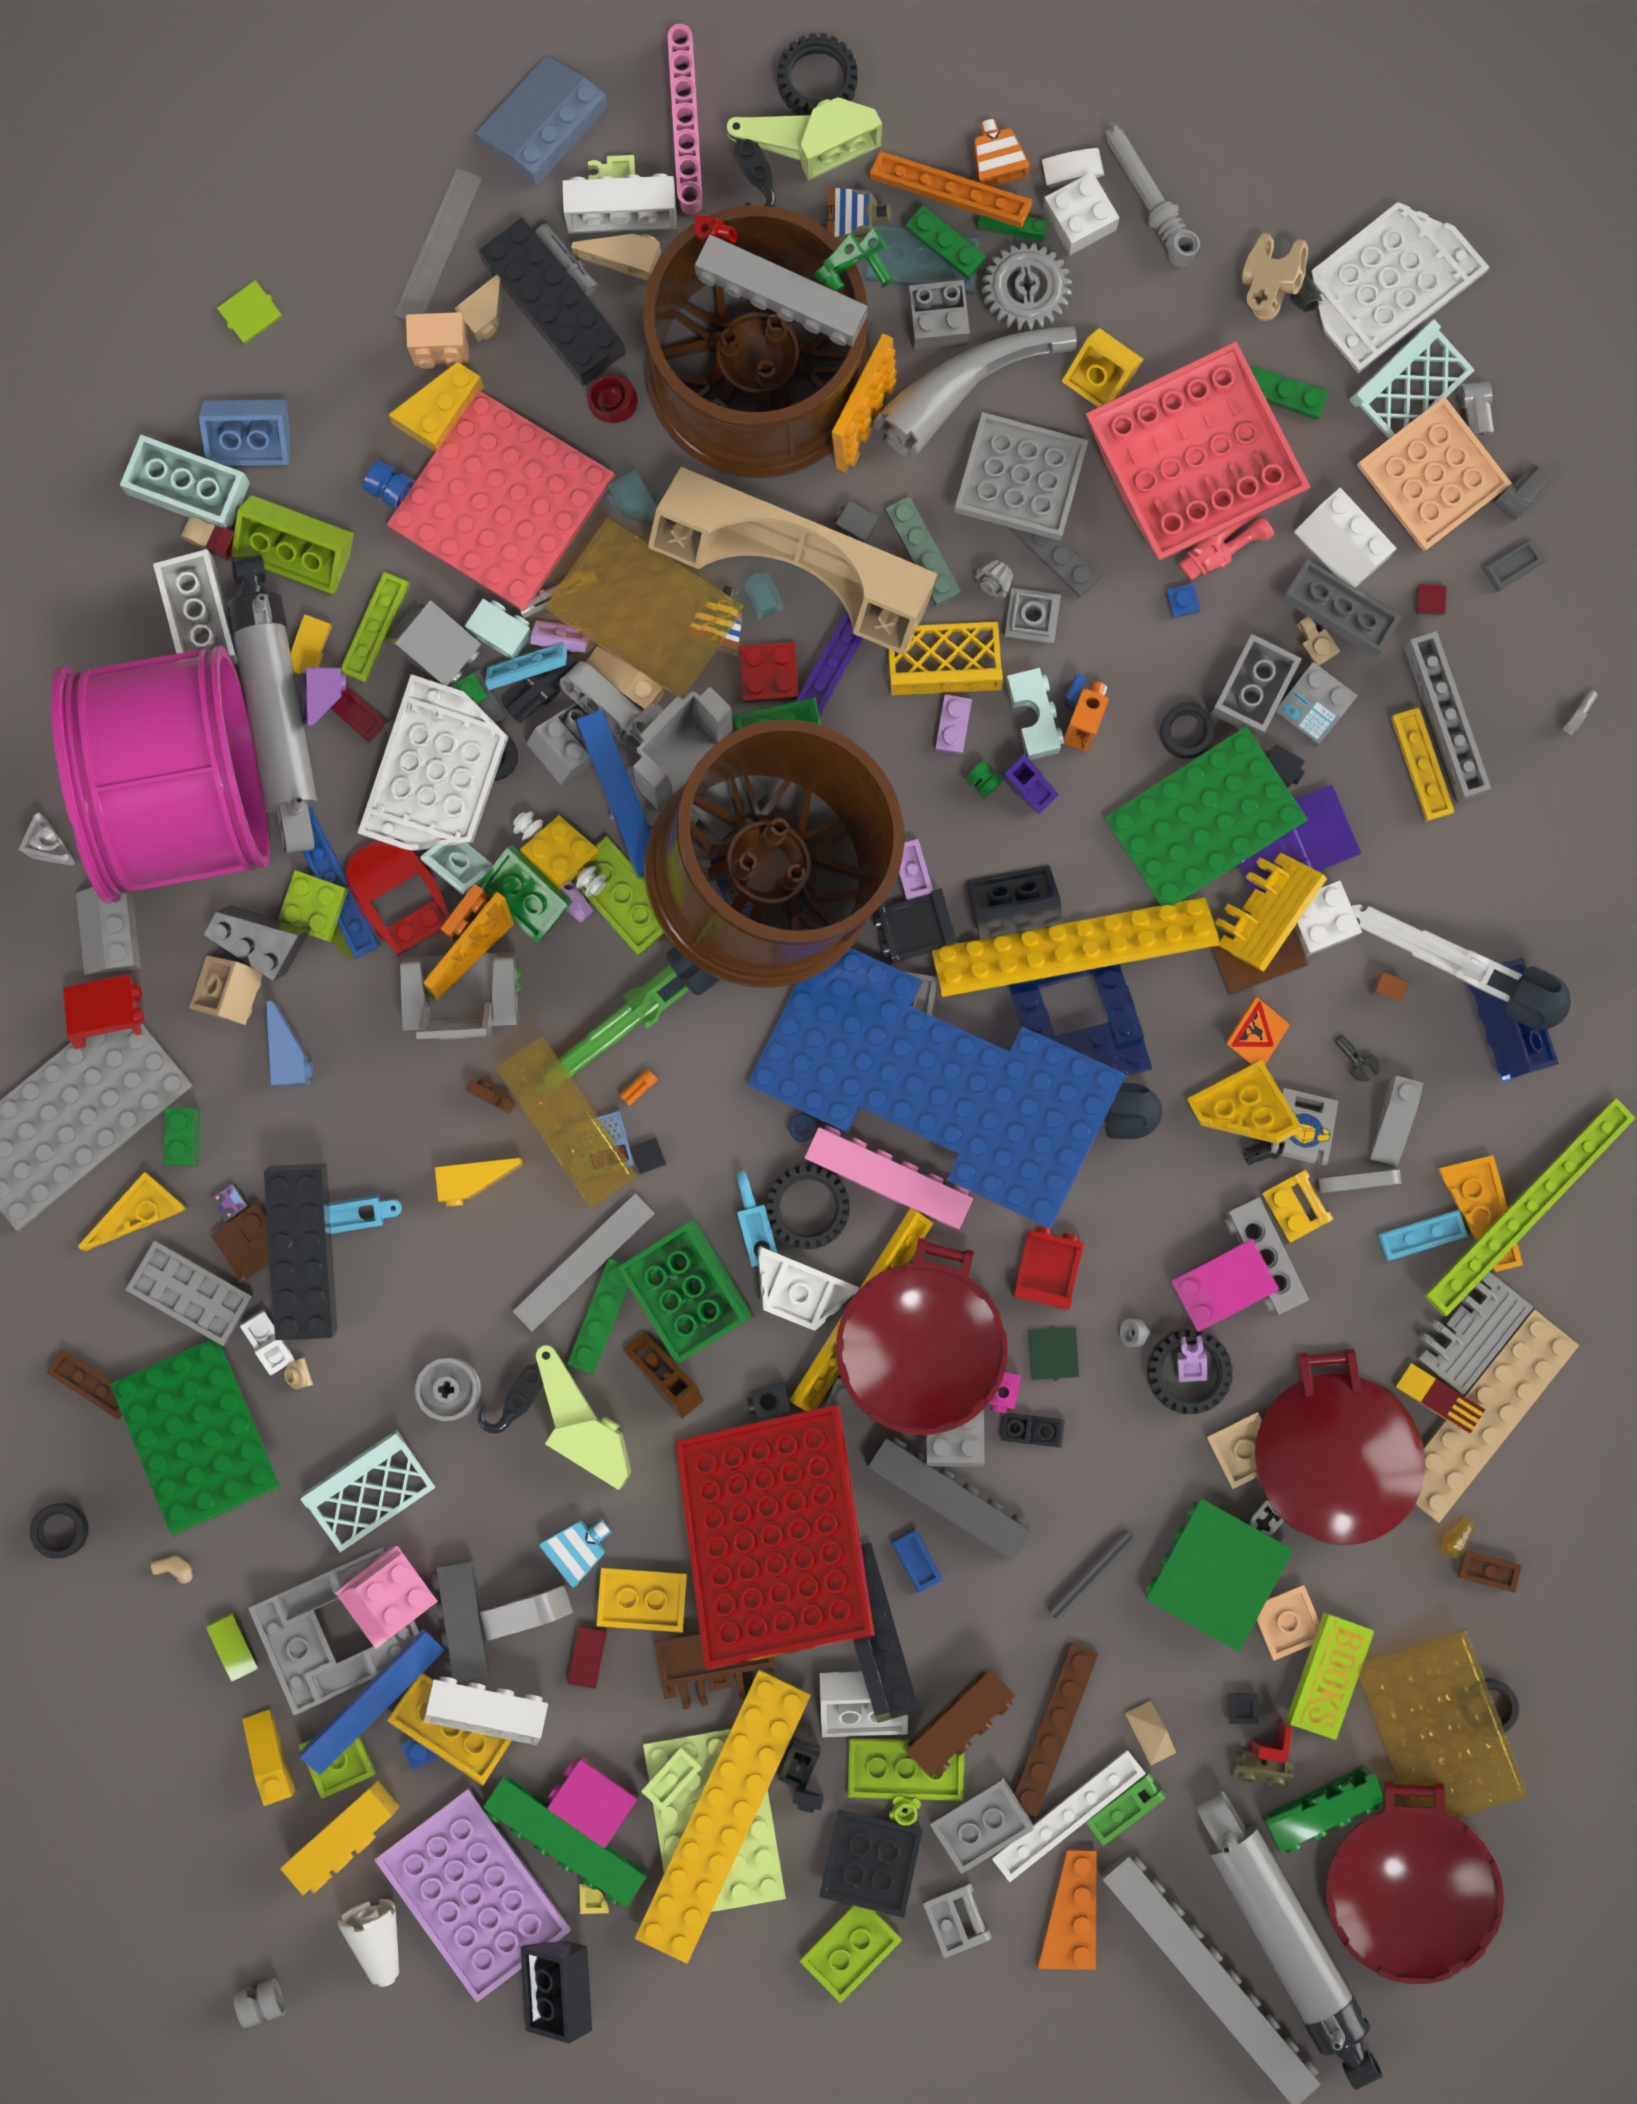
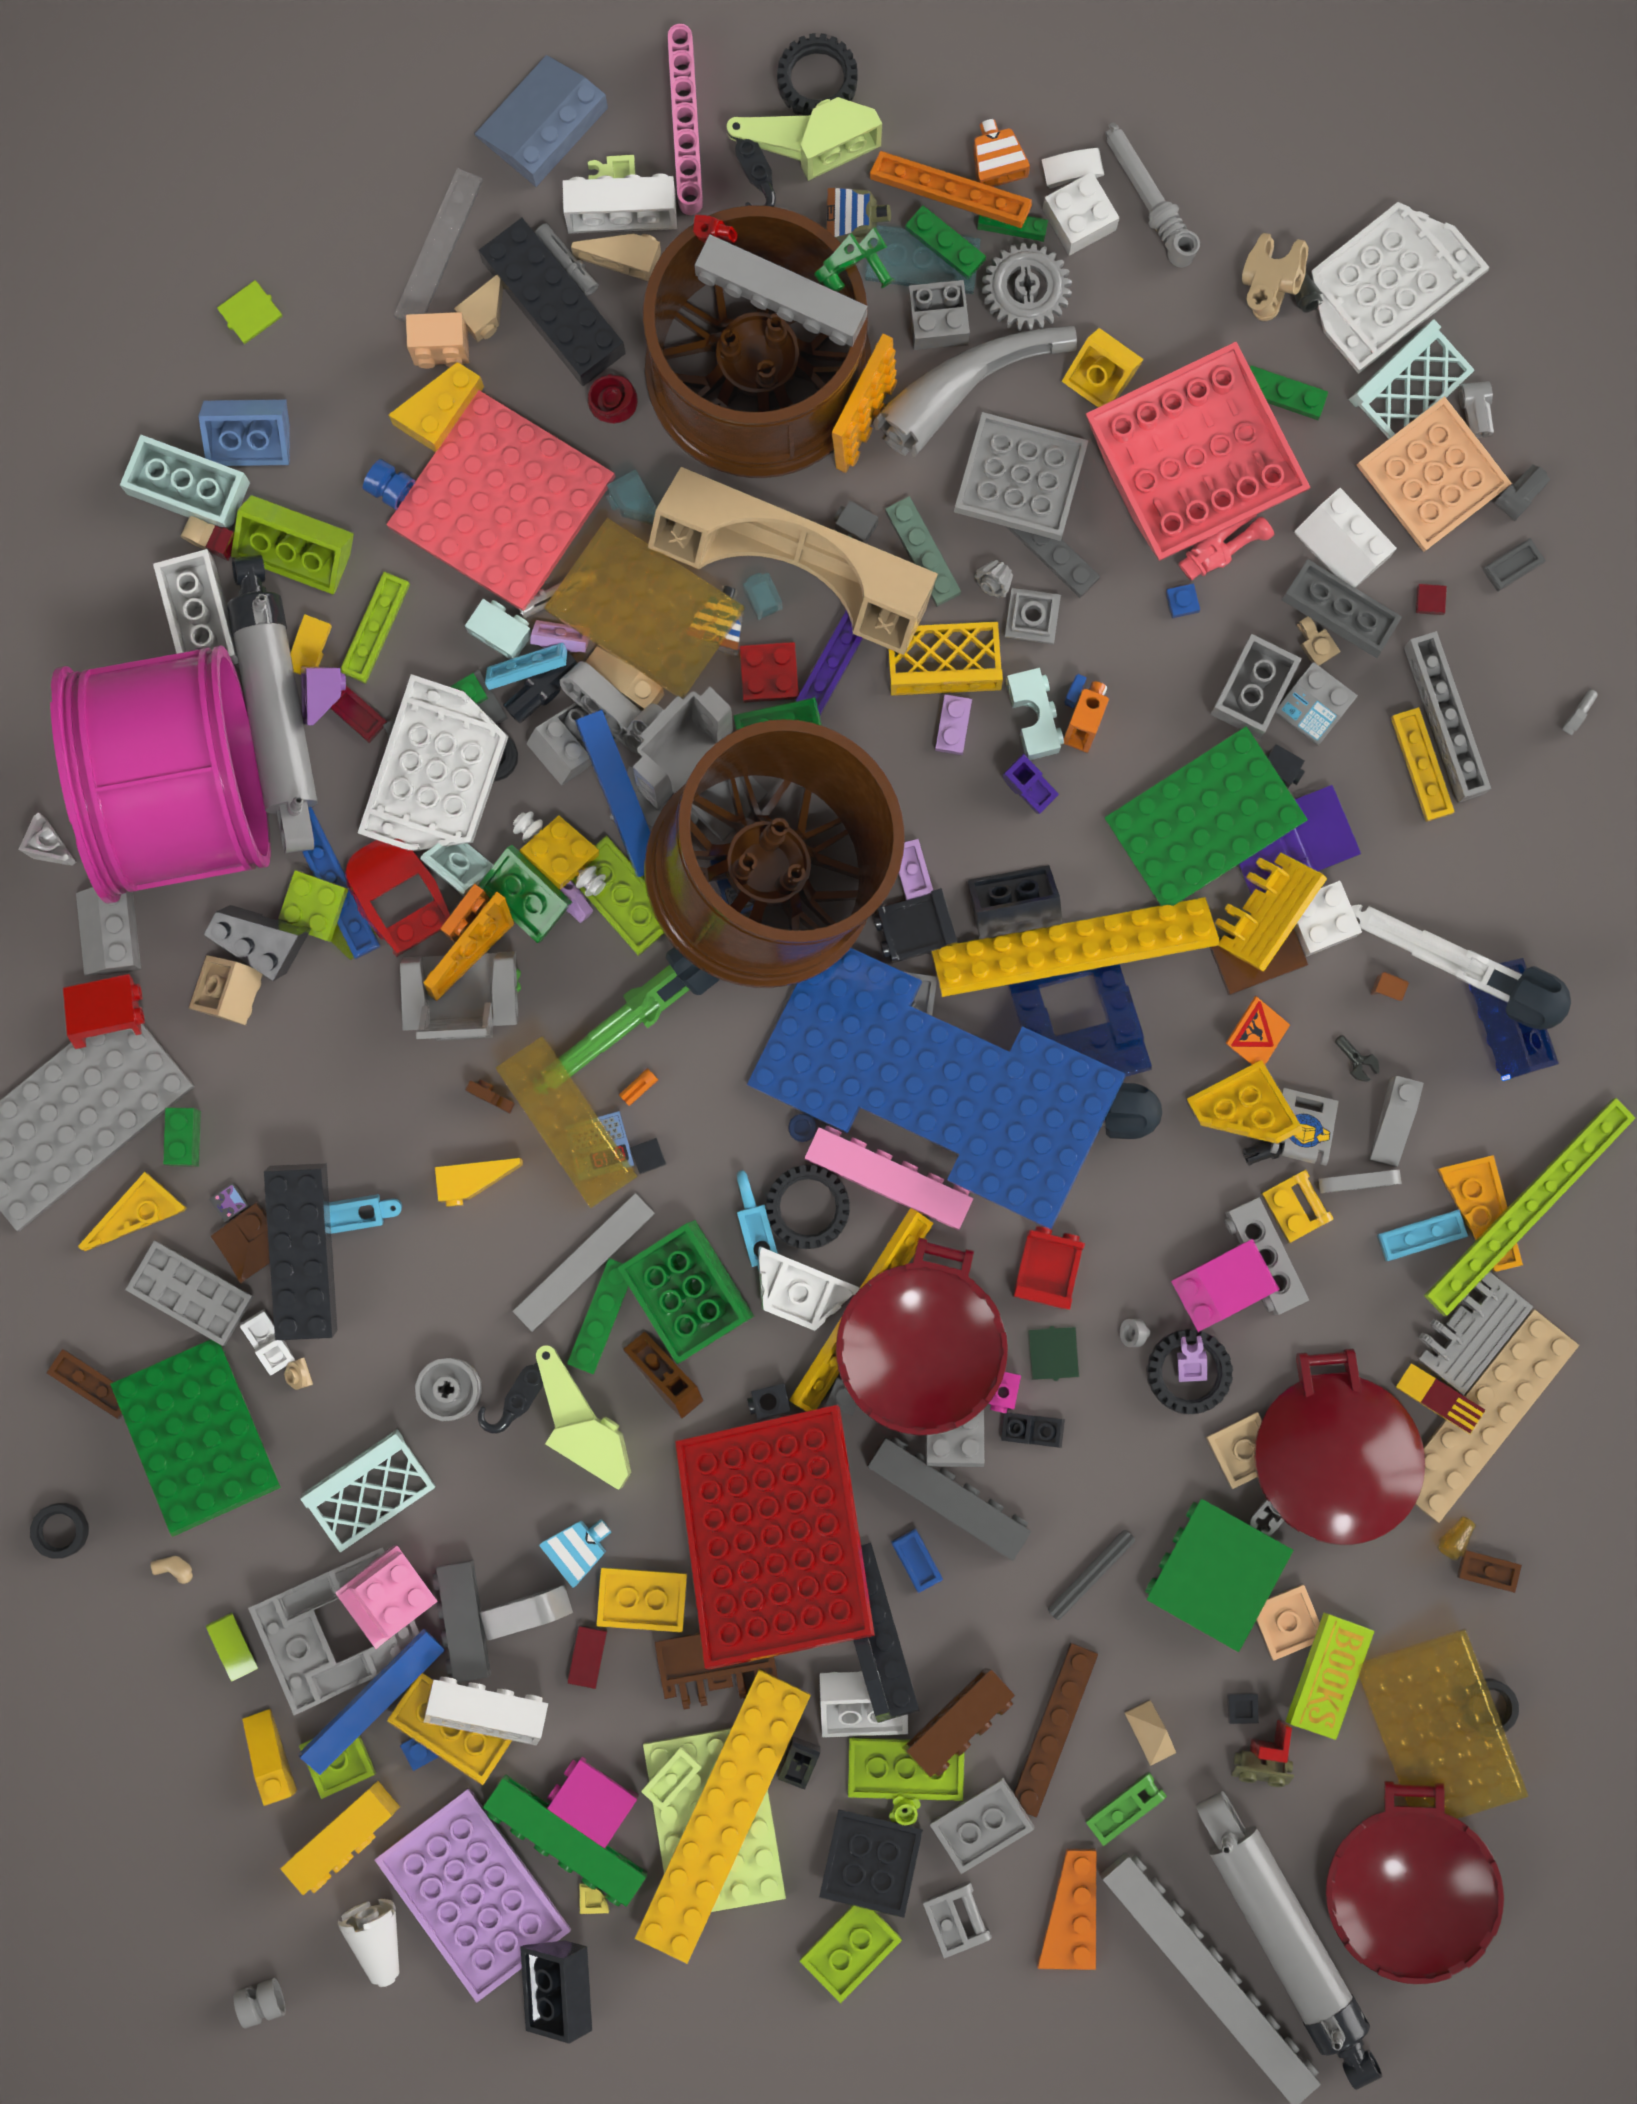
(287, 1058): medium blue slope -> none
(434, 642): light grey slope -> none
(807, 1800): black plate -> none
(984, 779): green wheel -> none
(1069, 1815): white plate -> none
(1191, 710): black tyre -> none
(1323, 1808): green wedge -> none

